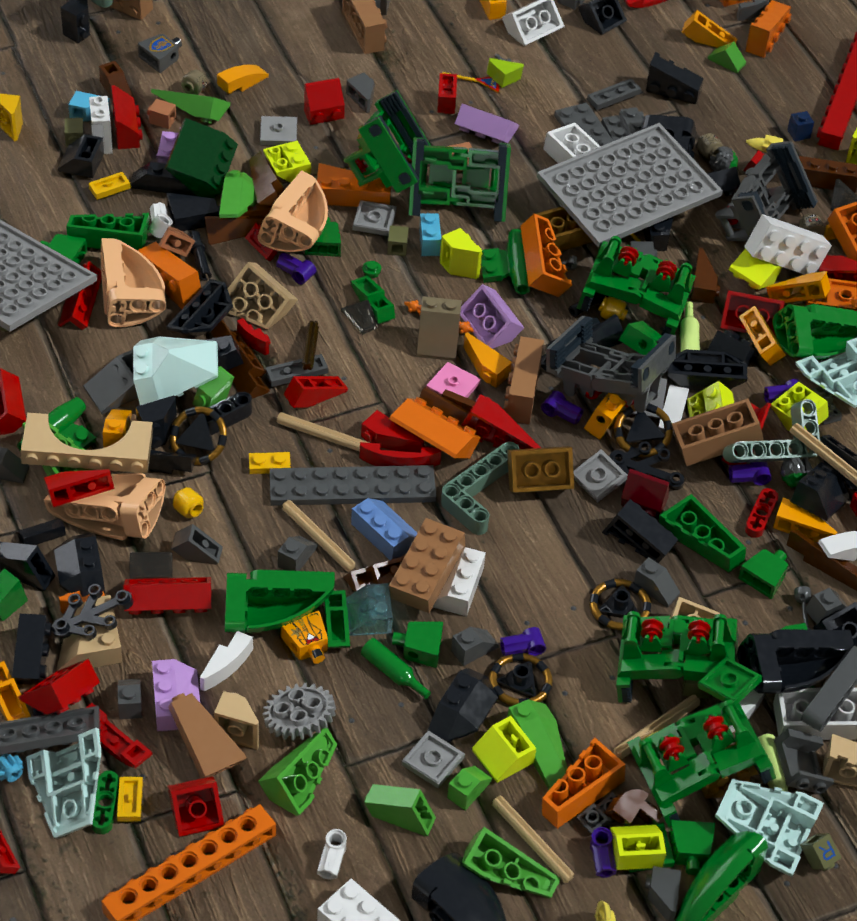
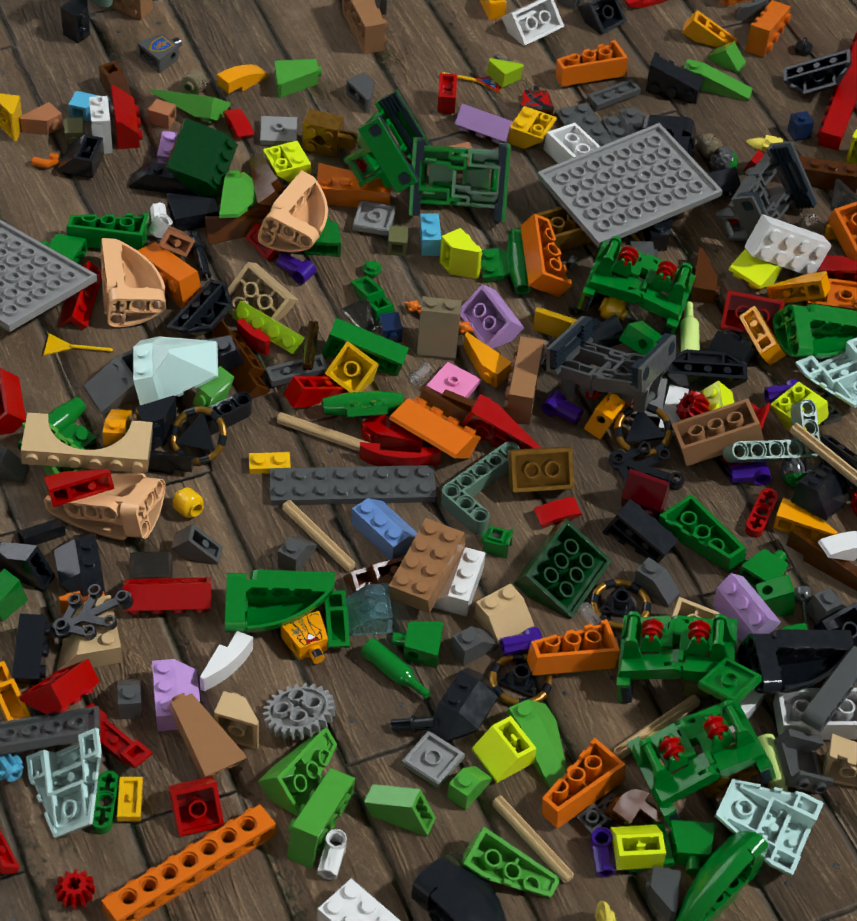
(41, 120): none -> nougat slope
(46, 163): none -> orange arm
(57, 345): none -> yellow piece
(83, 887): none -> red gear
(109, 185): yellow plate -> none
(239, 123): none -> red slope
(277, 332): none -> lime plate
(296, 75): none -> bright green slope
(319, 816): none -> bright green wedge
(324, 101): red slope -> none
(326, 134): none -> pearl gold brick
(352, 369): none -> yellow slope
(362, 403): none -> green plate
(382, 350): none -> green wedge
(391, 326): none -> dark blue brick
(414, 724): none -> black axle
(416, 377): none -> clear pin
(497, 541): none -> green window
(503, 613): none -> tan slope
(530, 127): none -> yellow slope
(537, 100): none -> torso
(551, 322): none -> yellow slope
(557, 510): none -> red slope
(563, 570): none -> dark green slope
(575, 651): none -> orange wedge
(586, 610): none -> clear pin
(592, 65): none -> orange wedge
(599, 475): light grey plate -> none
(692, 405): none -> red gear
(718, 82): none -> bright green wedge
(740, 601): none -> lavender slope
(778, 595): none -> green torso
(803, 47): none -> black tile
(818, 73): none -> black wedge
(820, 851): olive brick -> none

